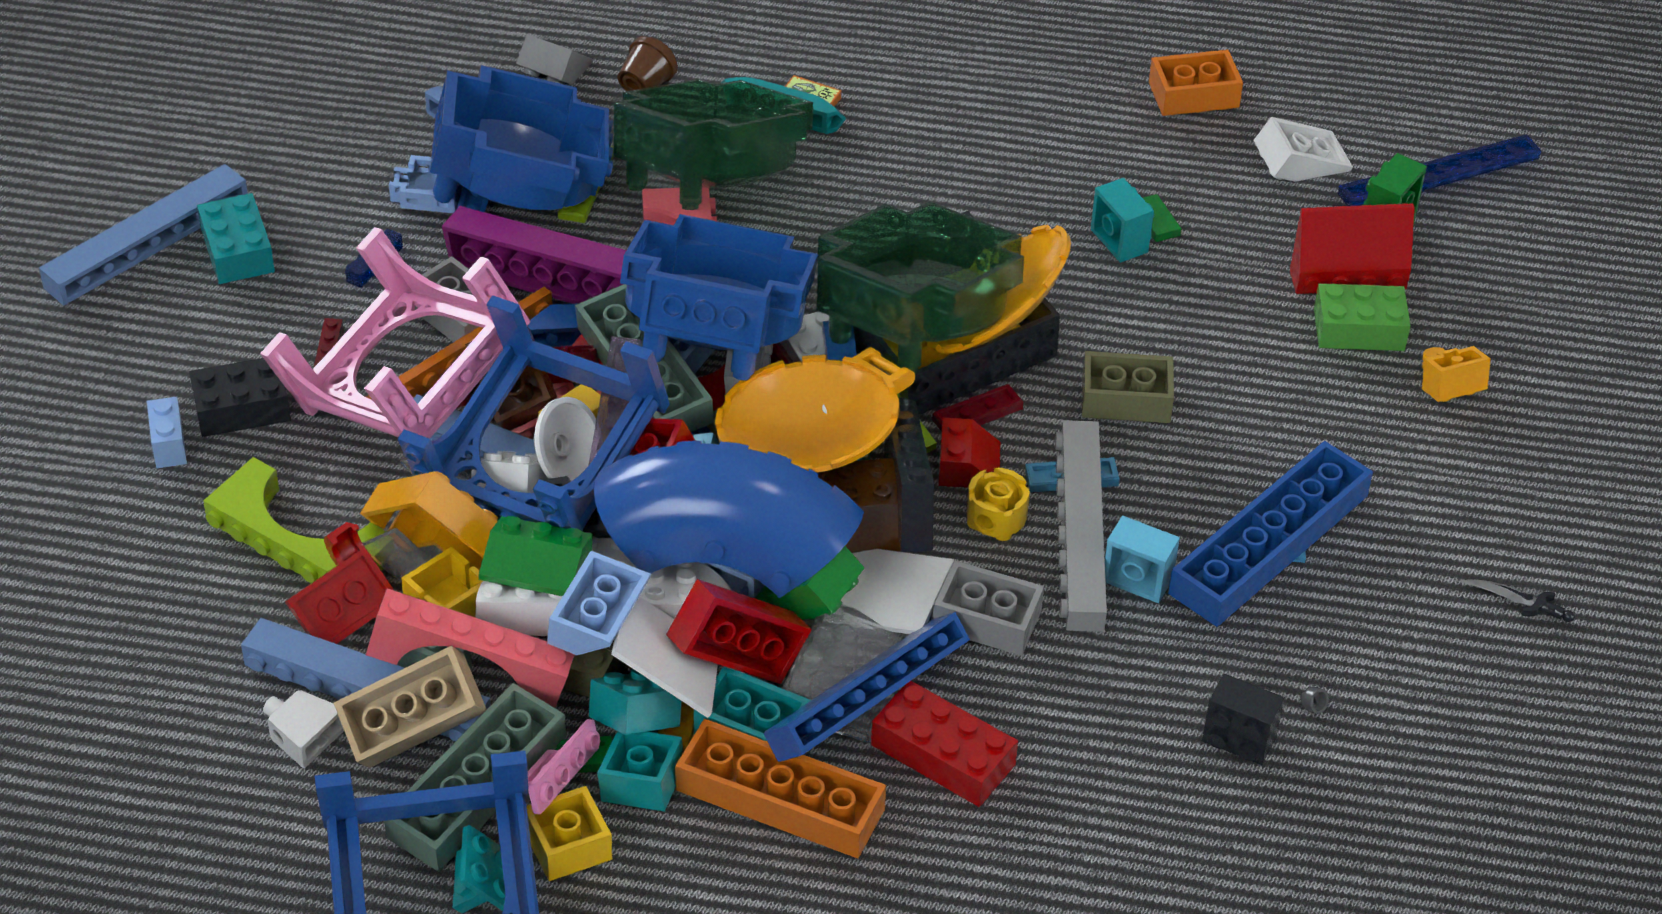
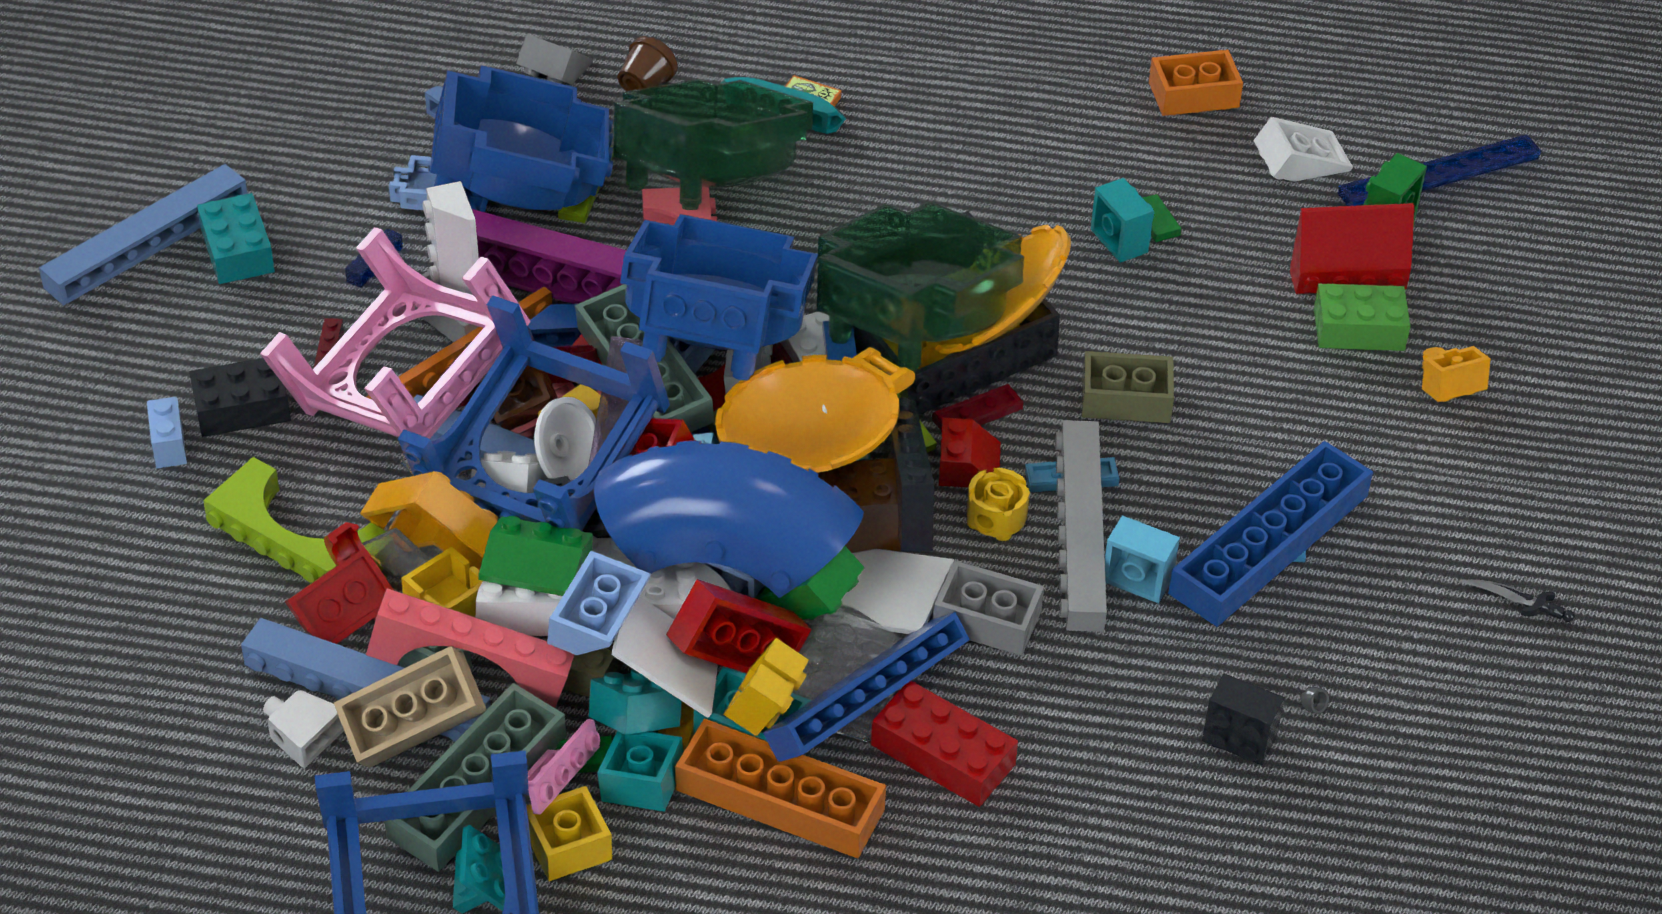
(451, 234): none -> white slope
(767, 688): none -> yellow piece

